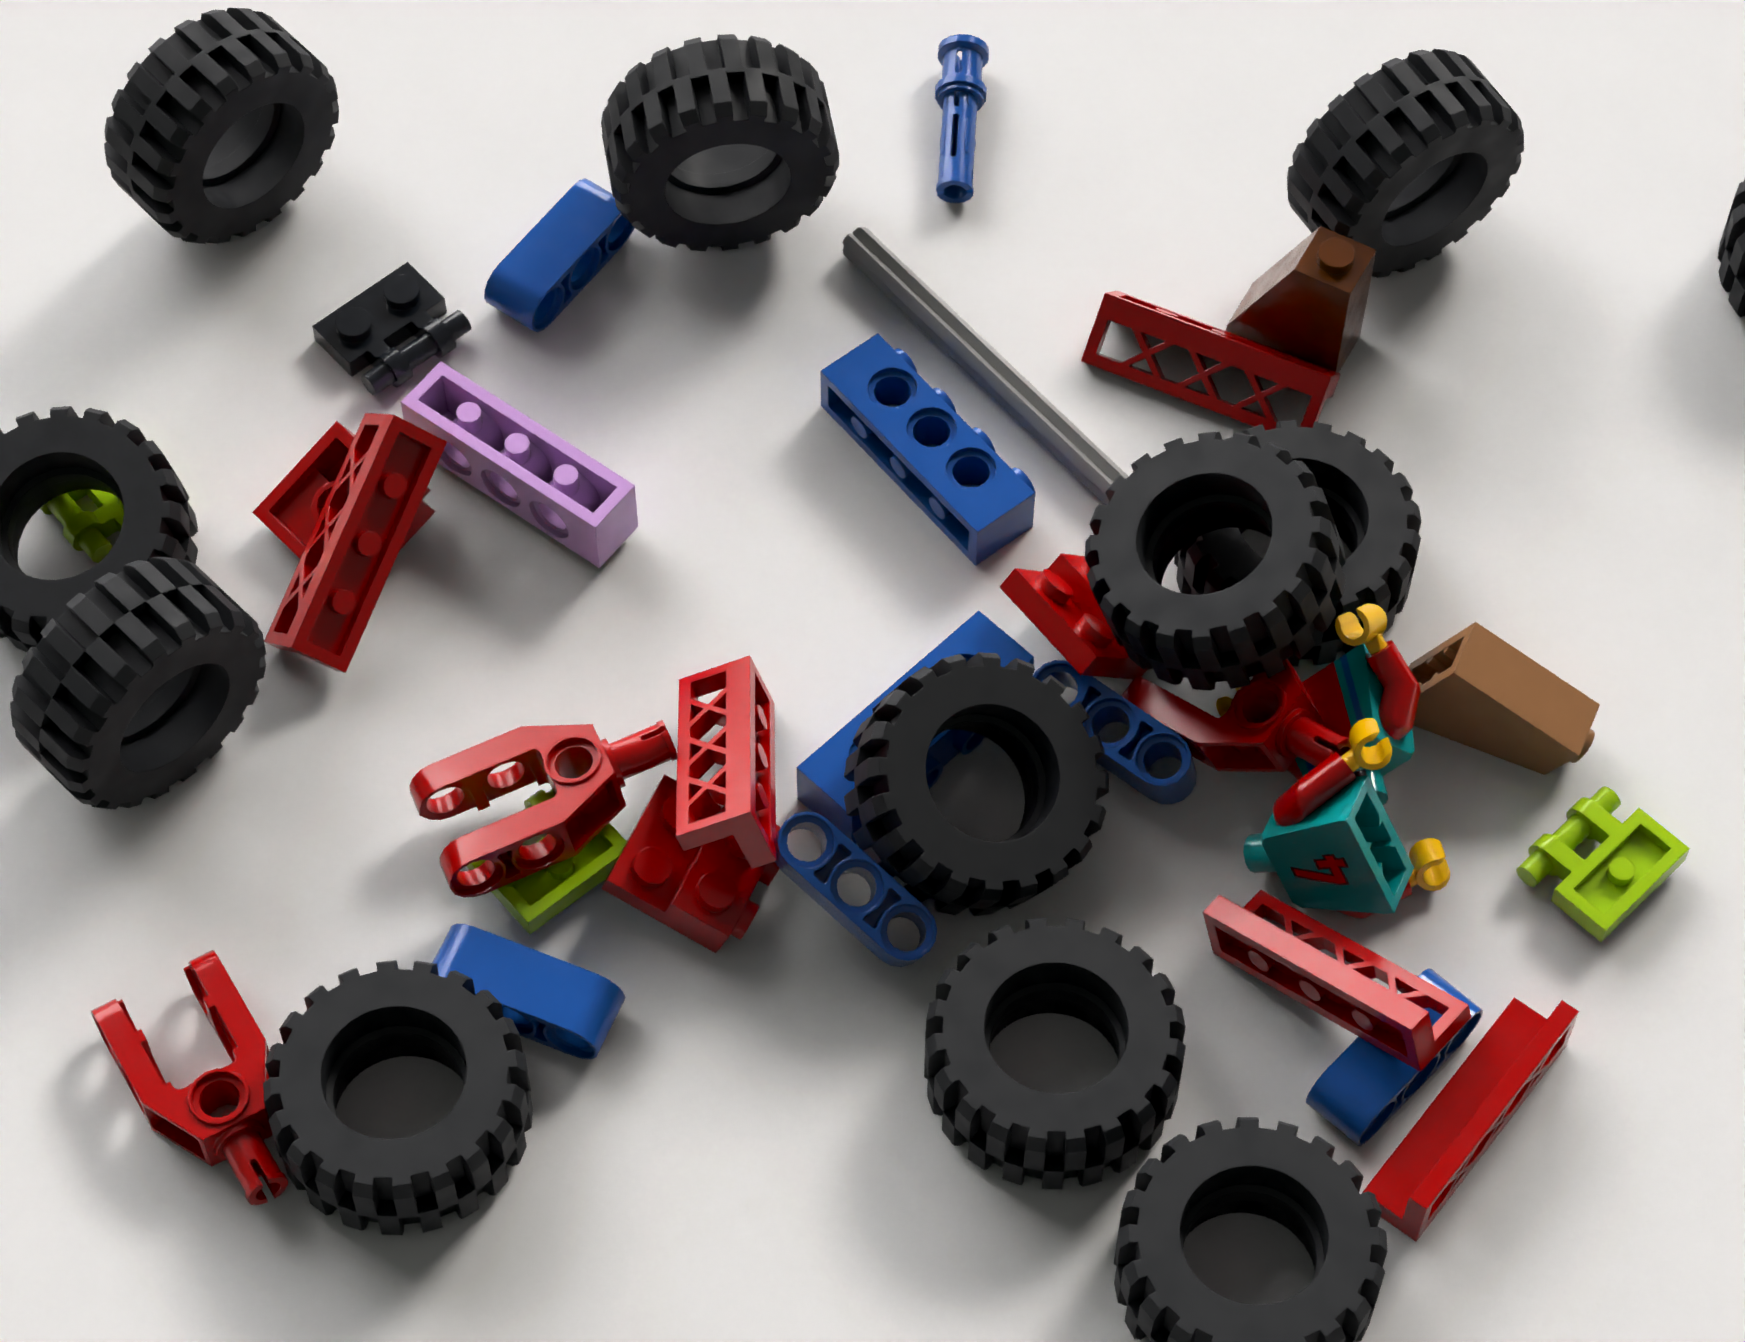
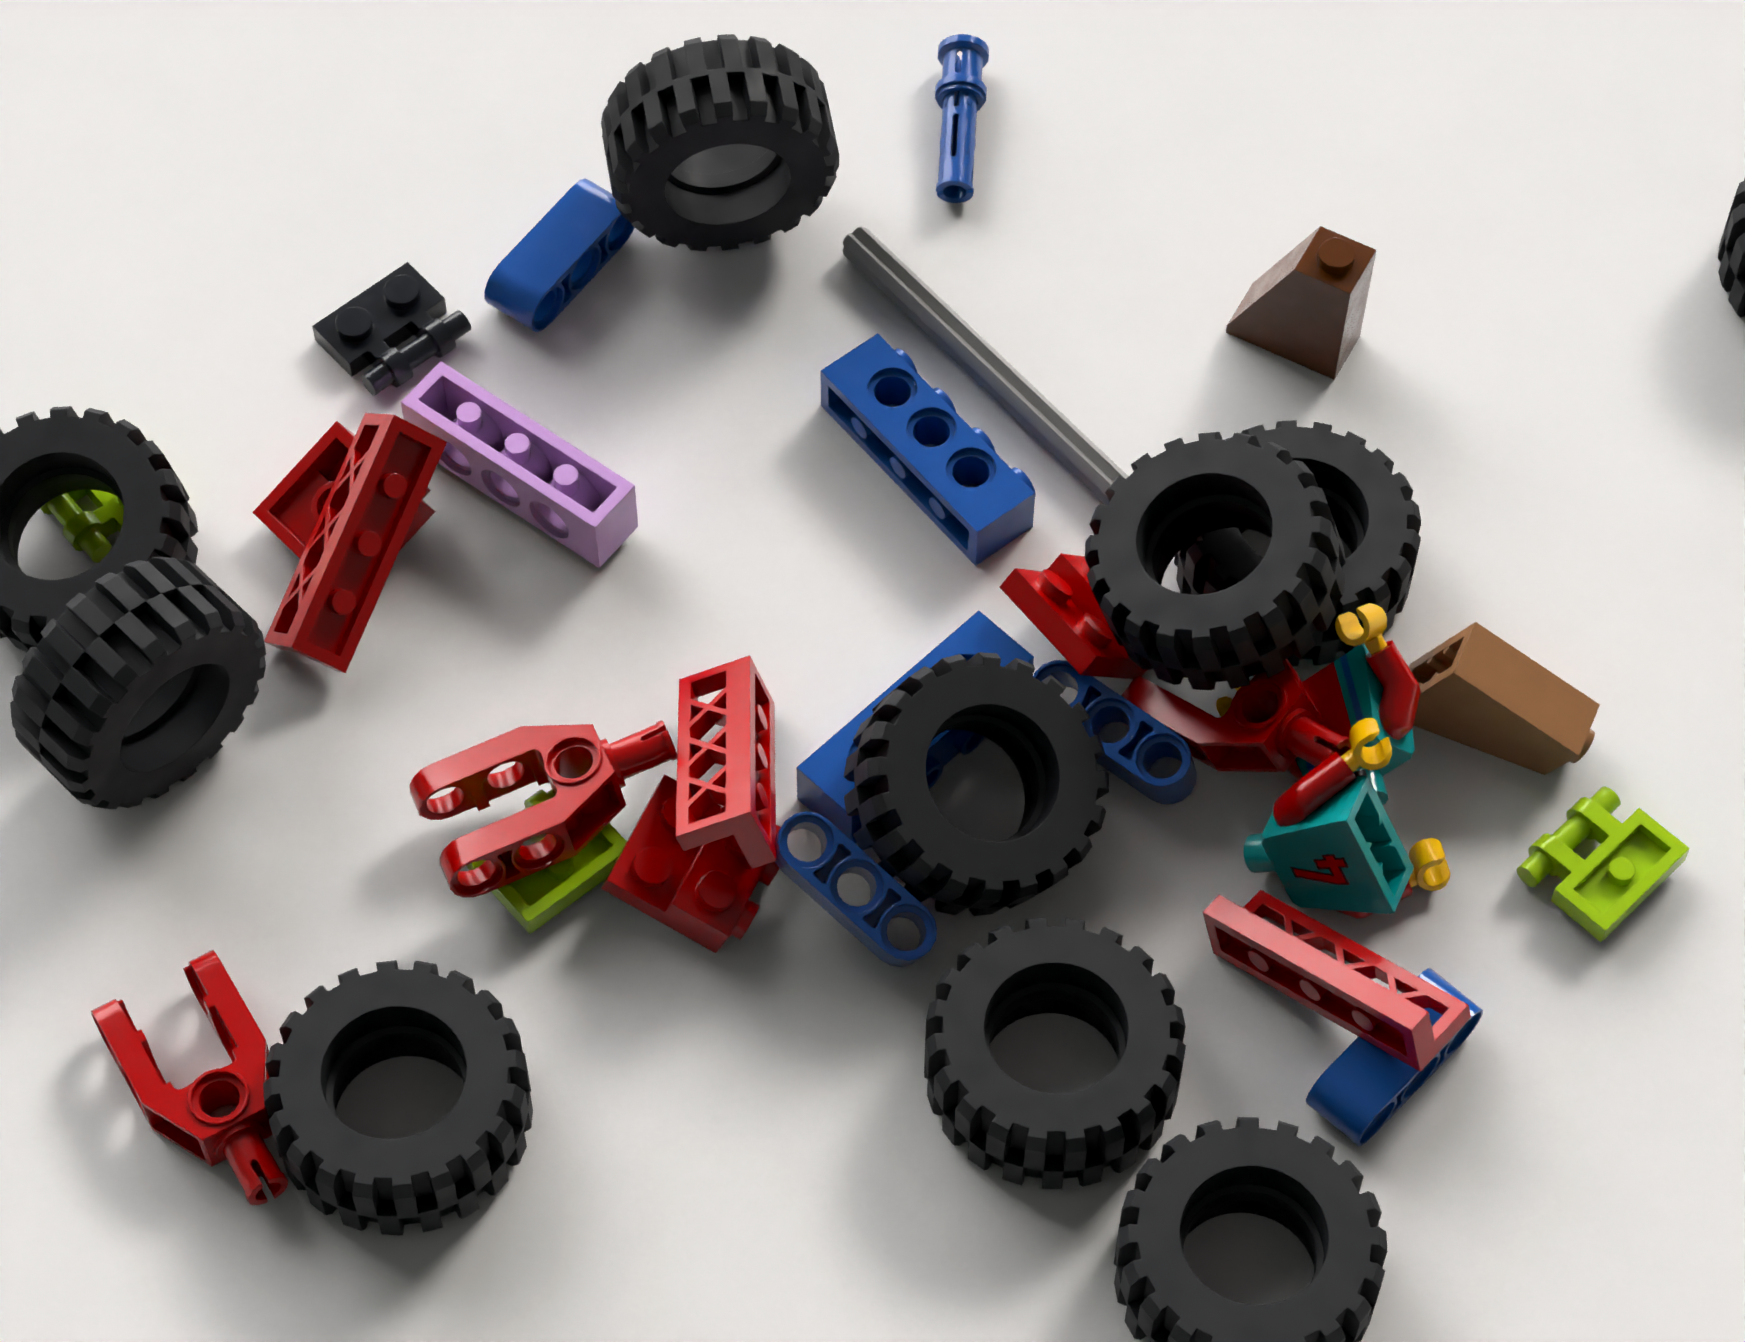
(221, 125): black tyre -> none
(540, 993): blue beam -> none
(1213, 343): red fence -> none
(1407, 158): black tyre -> none
(1469, 1114): red fence -> none

